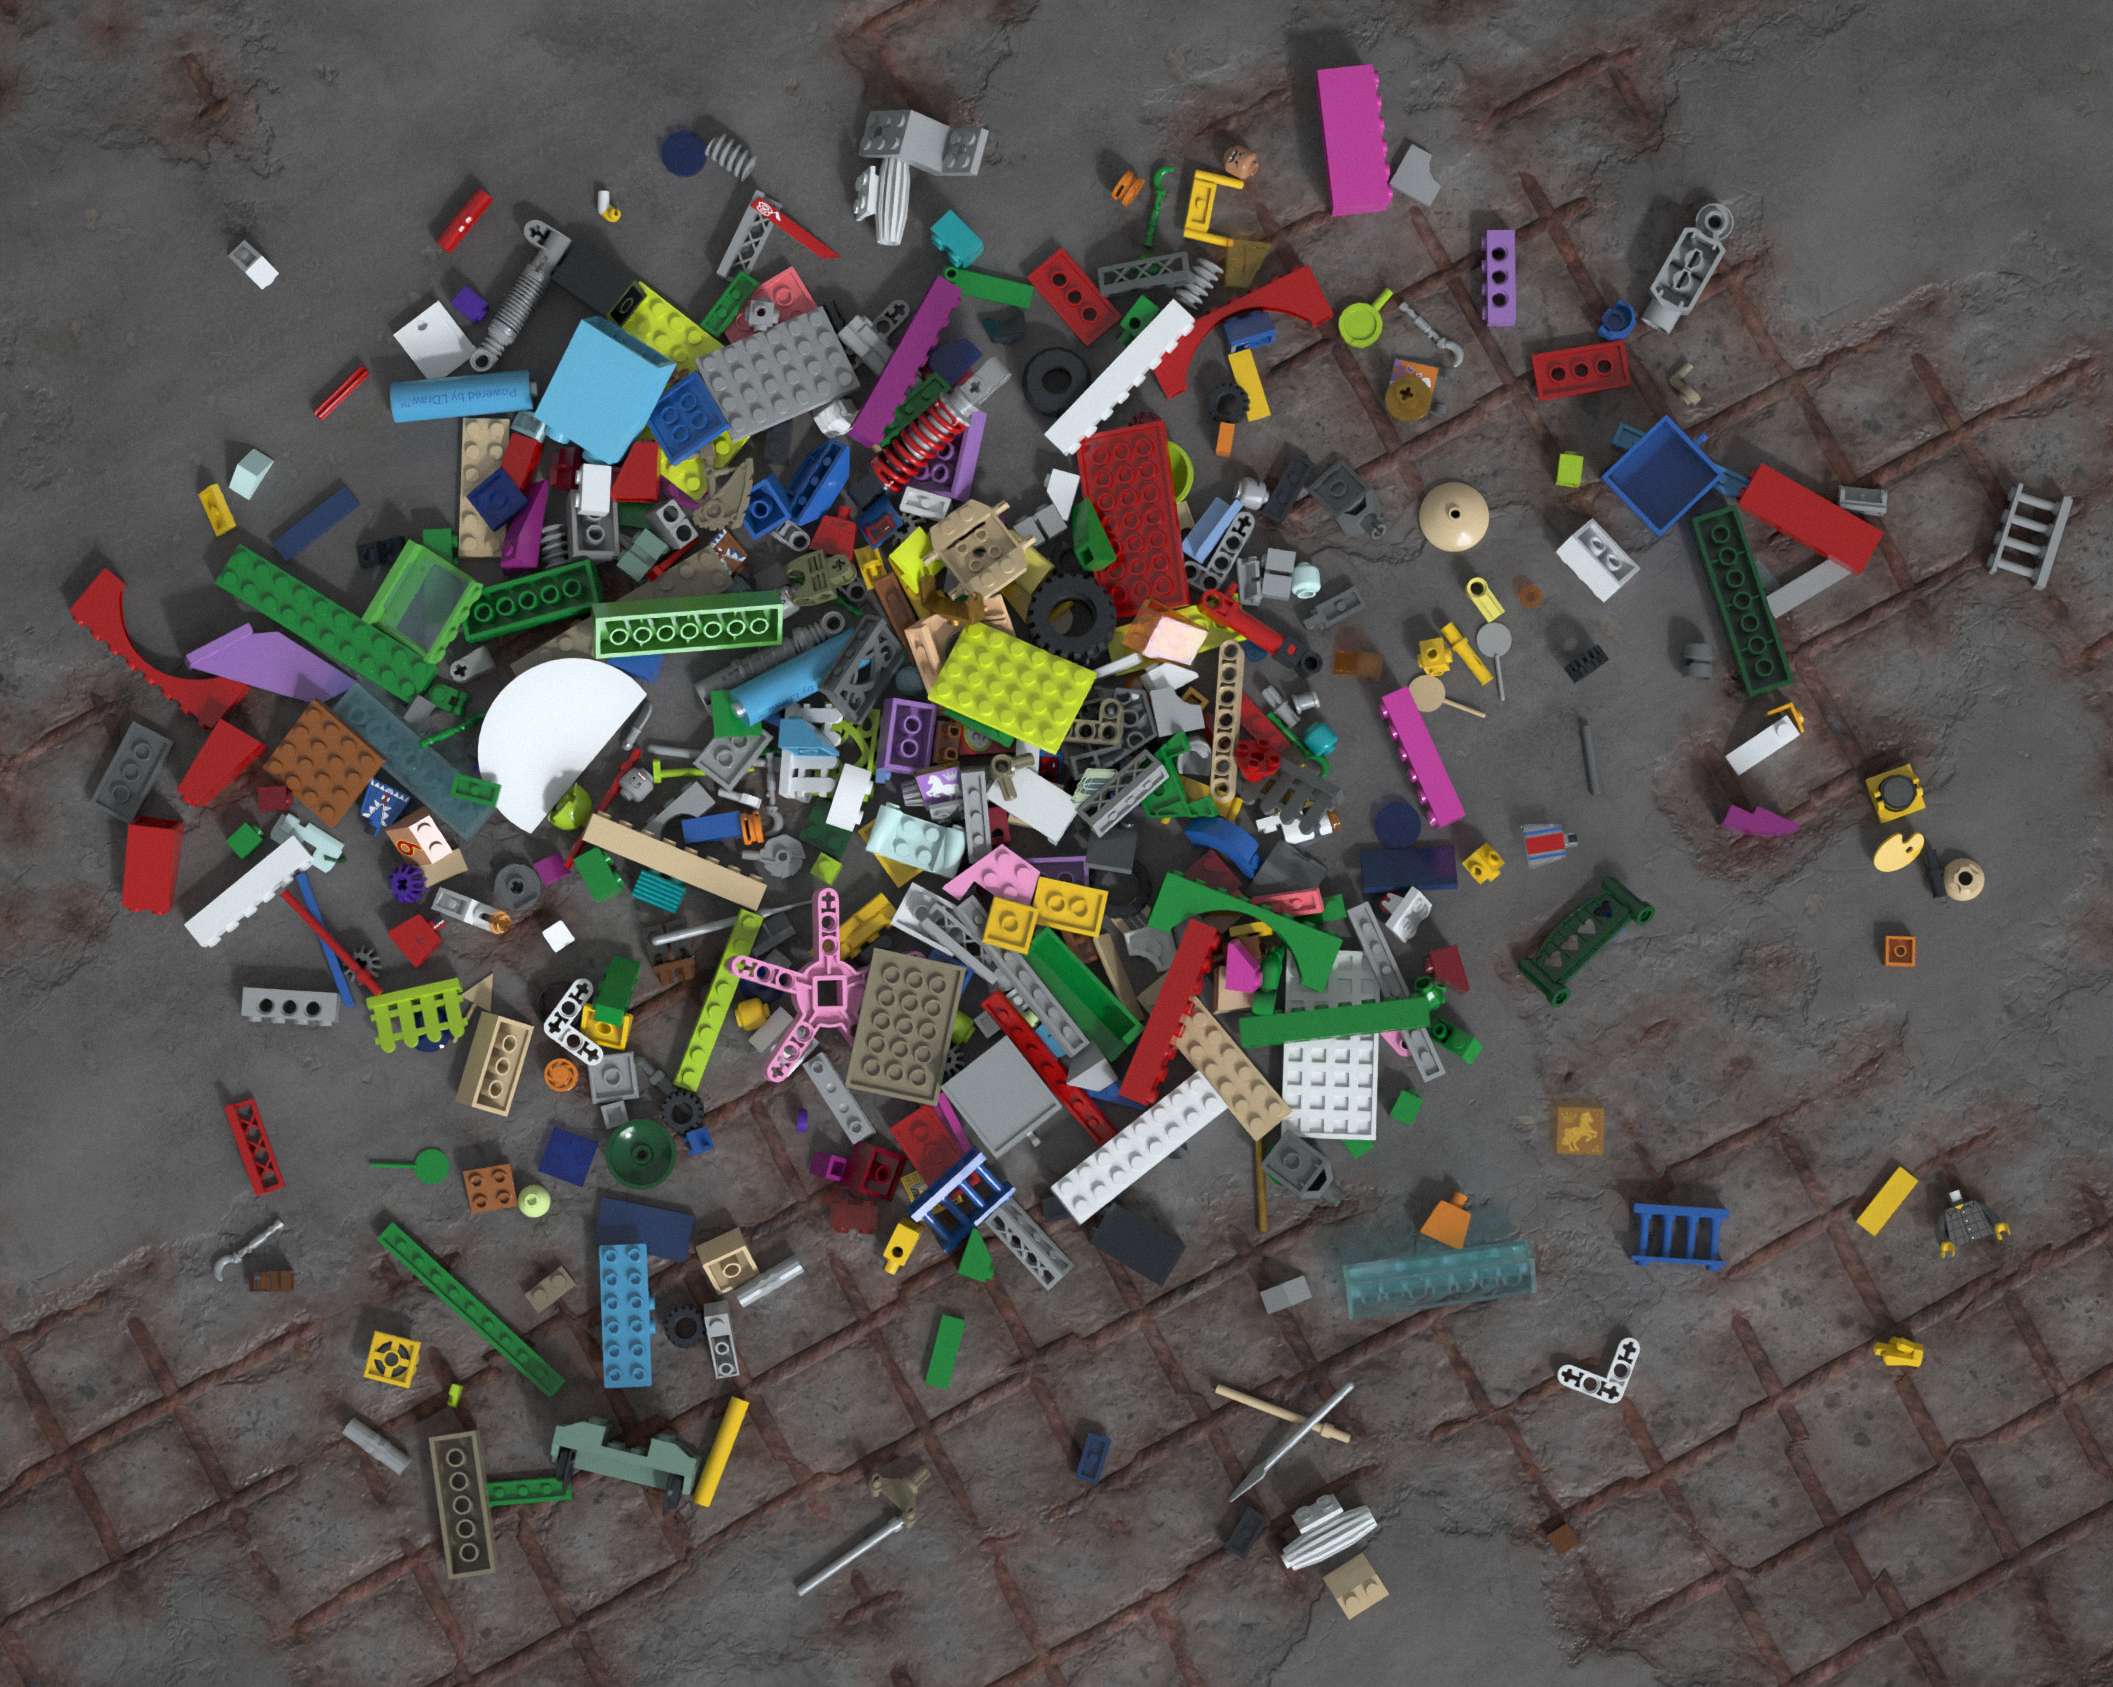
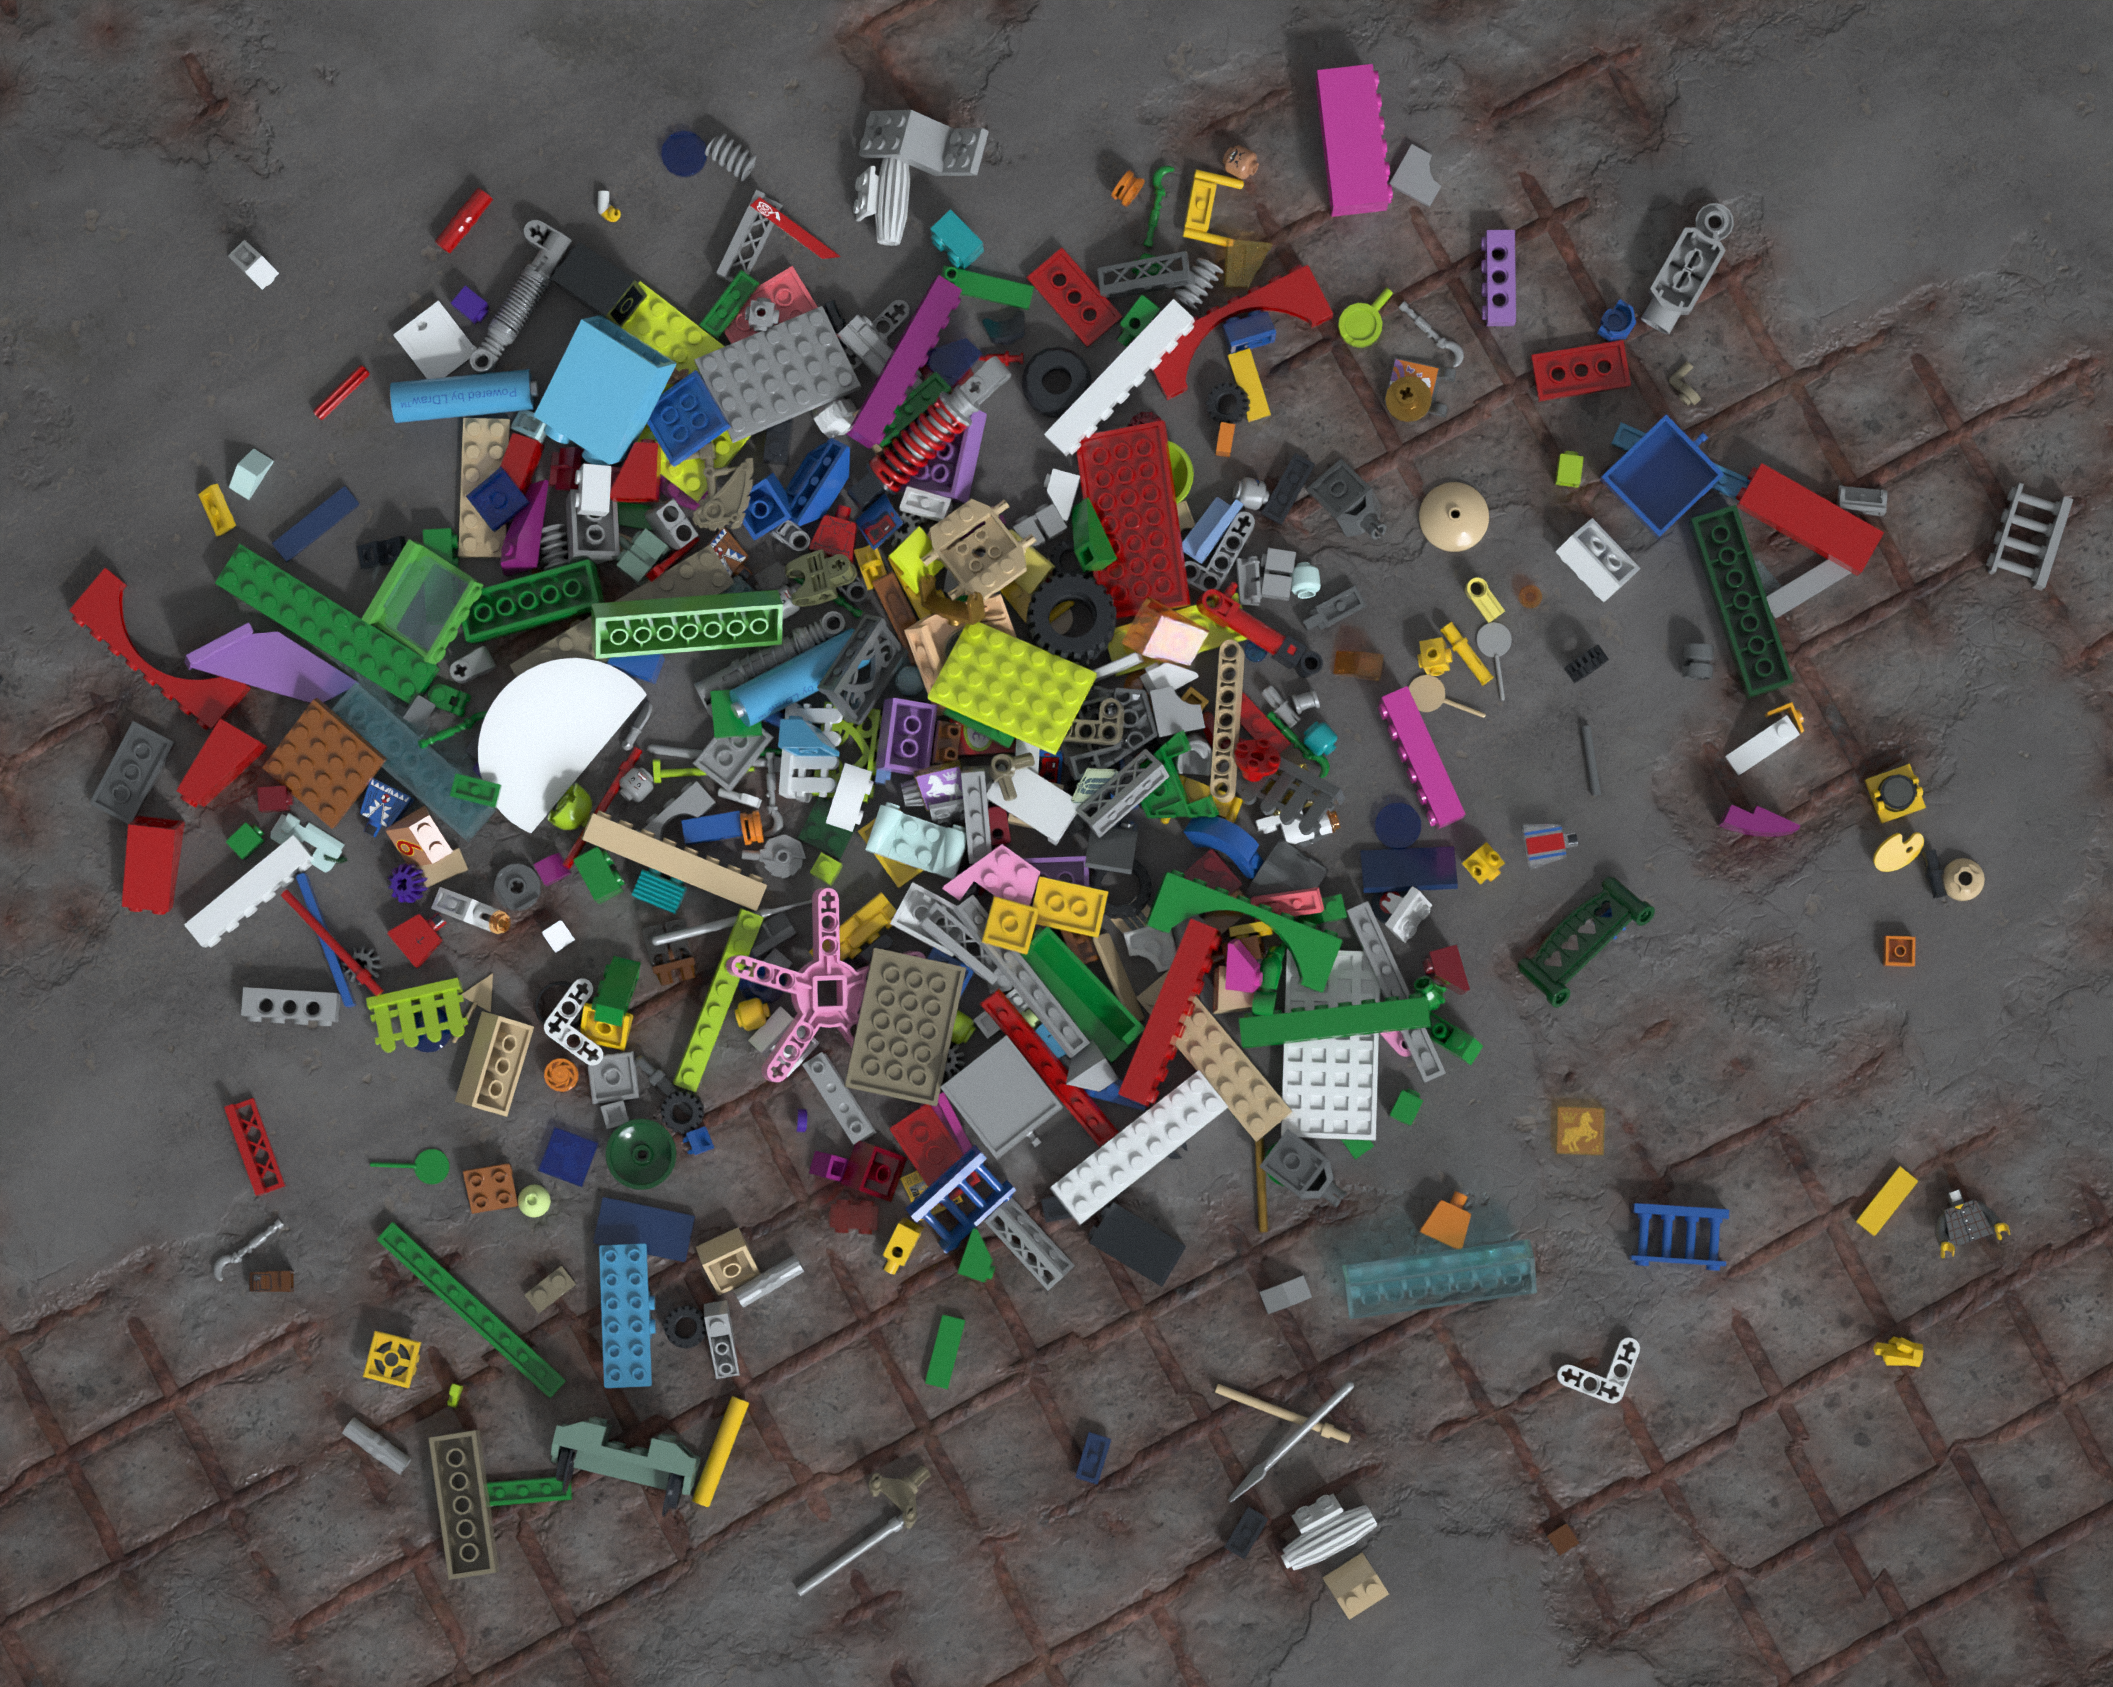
(1005, 358): none -> red piece

